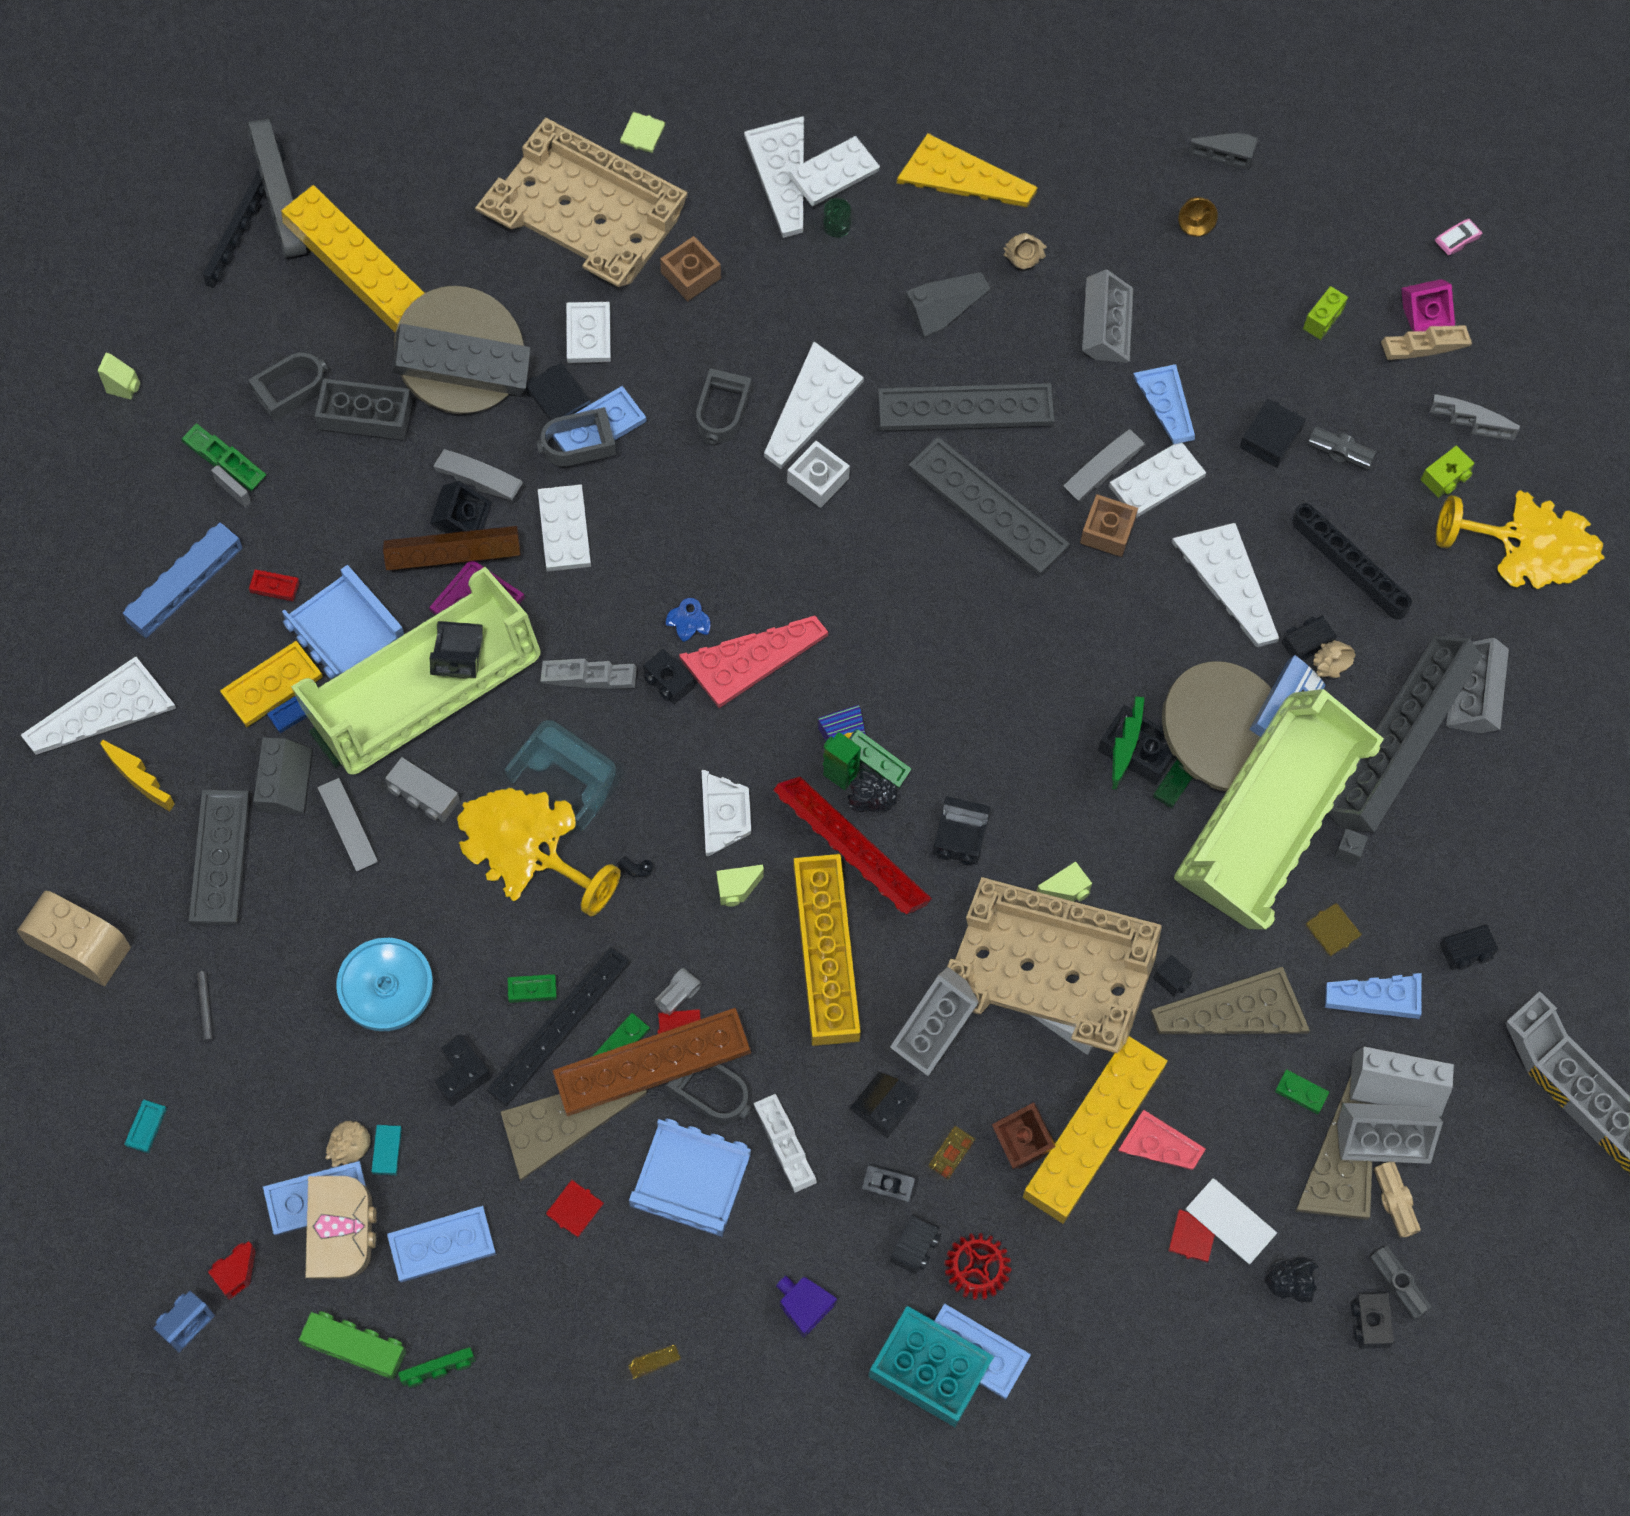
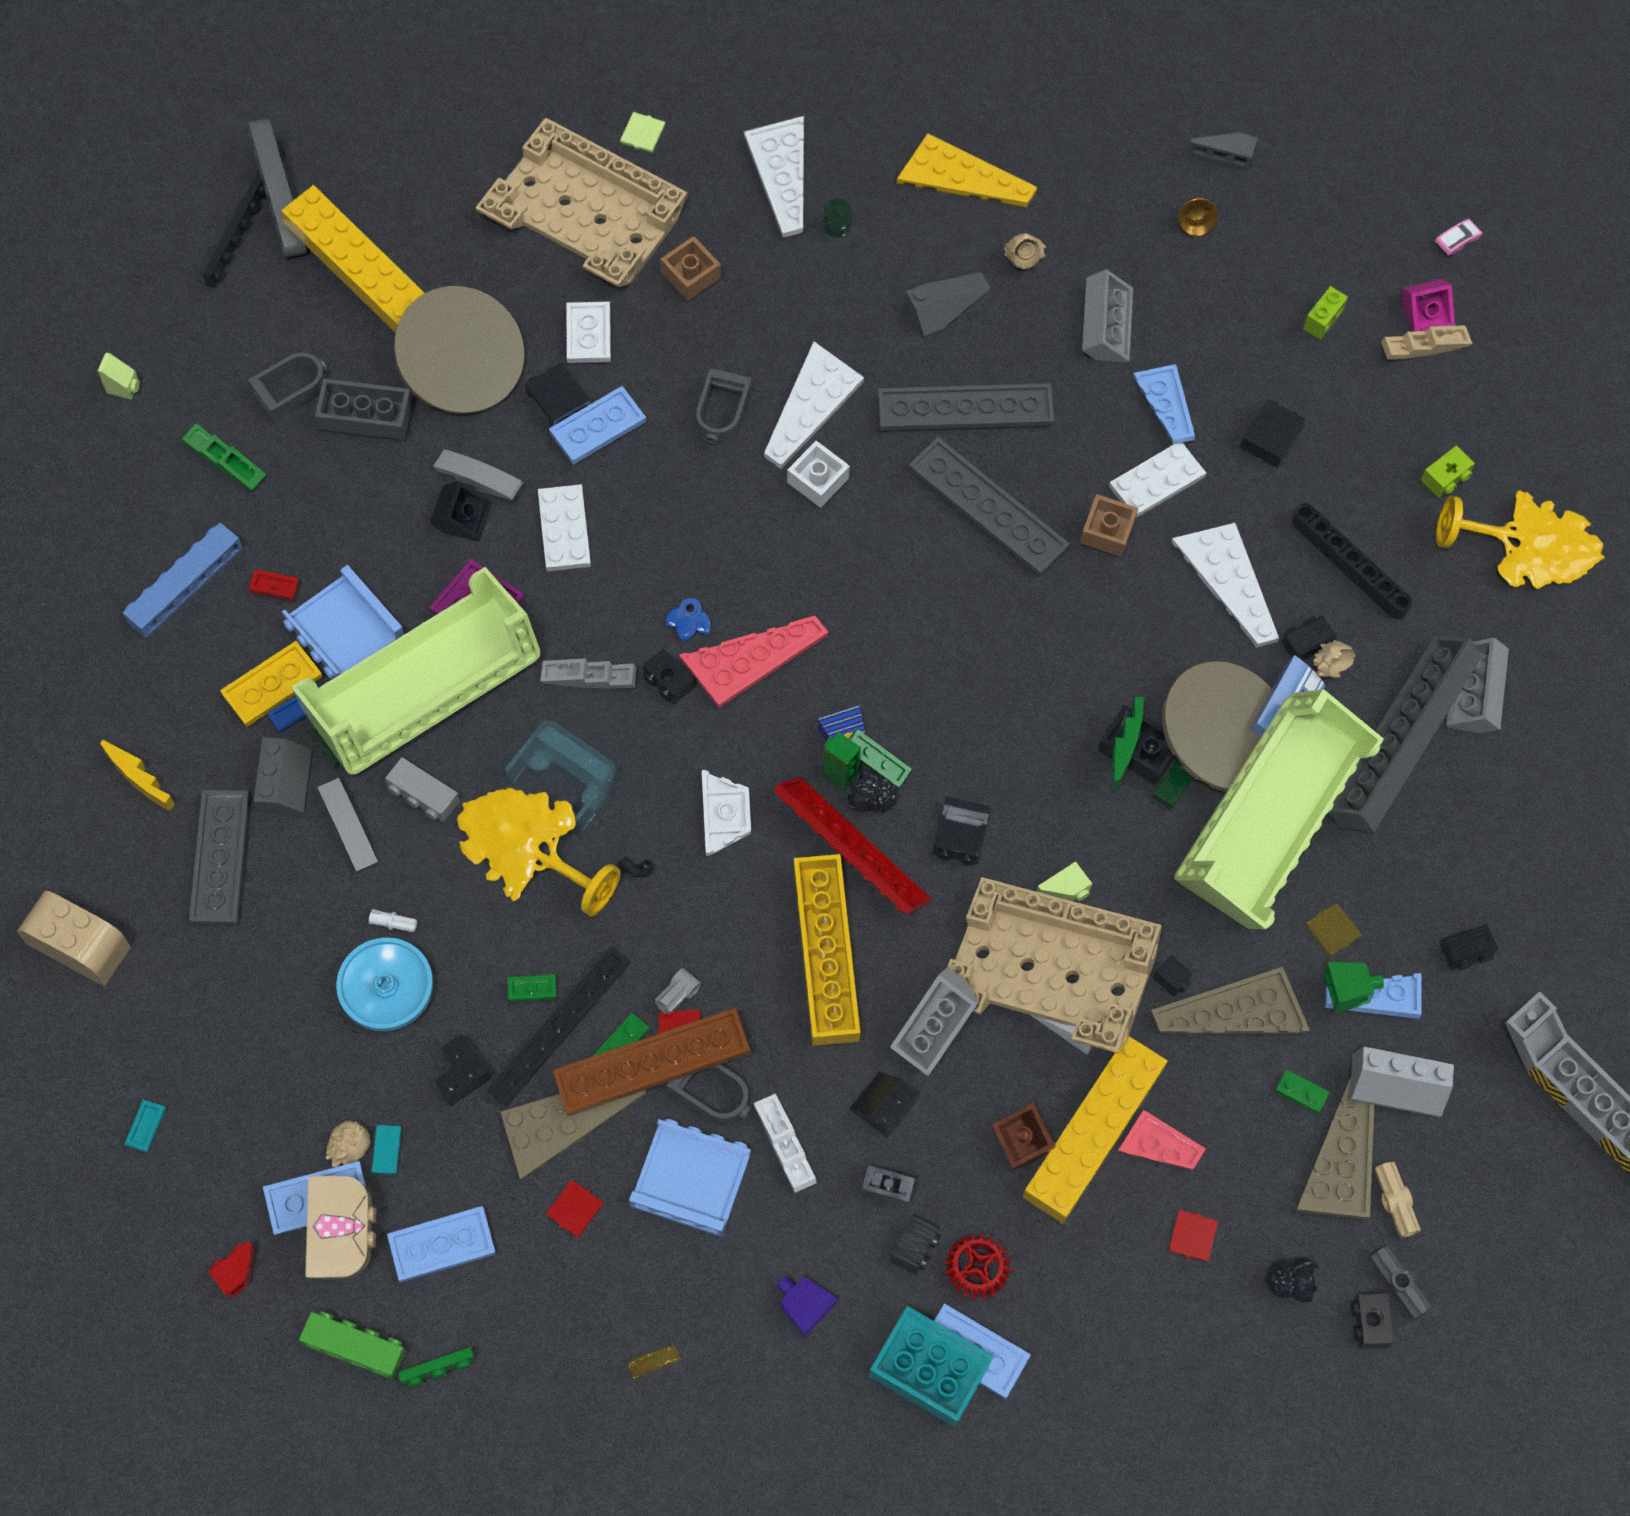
(111, 703): white wing -> none
(183, 1321): medium blue slope -> none
(204, 1006): flat silver bar -> none
(231, 486): light grey tile -> none
(392, 920): none -> white axle
(451, 548): reddish brown brick -> none
(457, 649): black panel -> none
(460, 359): dark grey brick -> none
(596, 416): dark grey window -> none
(738, 883): yellowish green slope -> none
(833, 171): white plate -> none
(951, 1152): clear yellow tile -> none
(1104, 464): light grey slope -> none
(1231, 1221): white sticker -> none
(1342, 447): dark grey piece -> none
(1350, 847): dark grey brick -> none
(1350, 984): none -> green torso
(1388, 1133): light grey slope -> none
(1481, 419): light grey slope -> none

